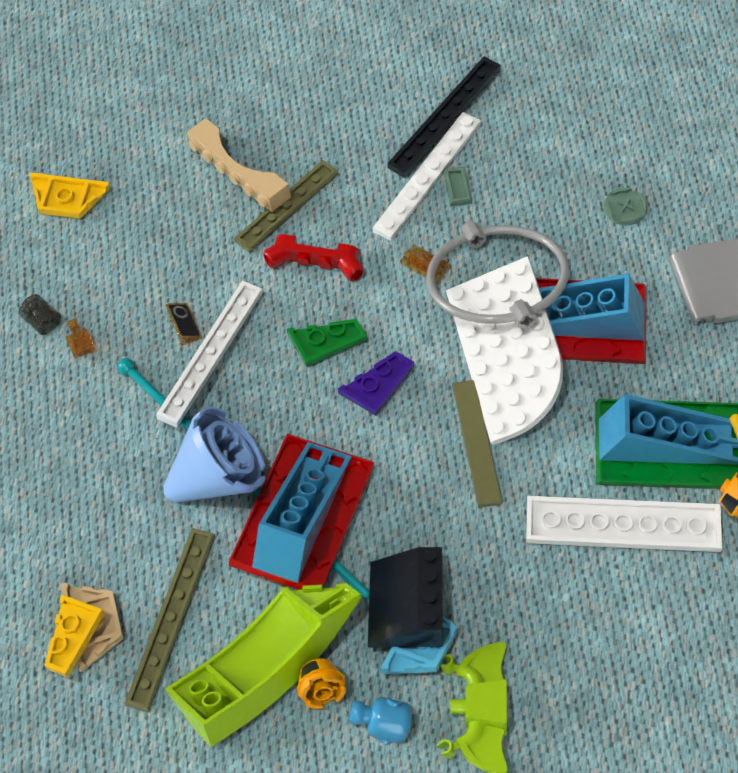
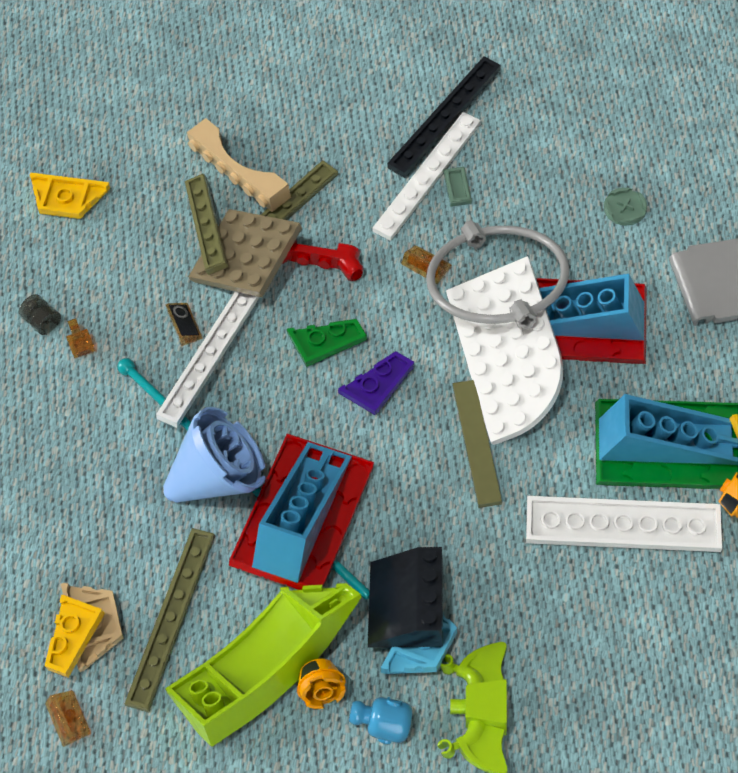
(67, 717): none -> clear orange slope
(206, 224): none -> olive tile
(253, 250): none -> dark tan plate

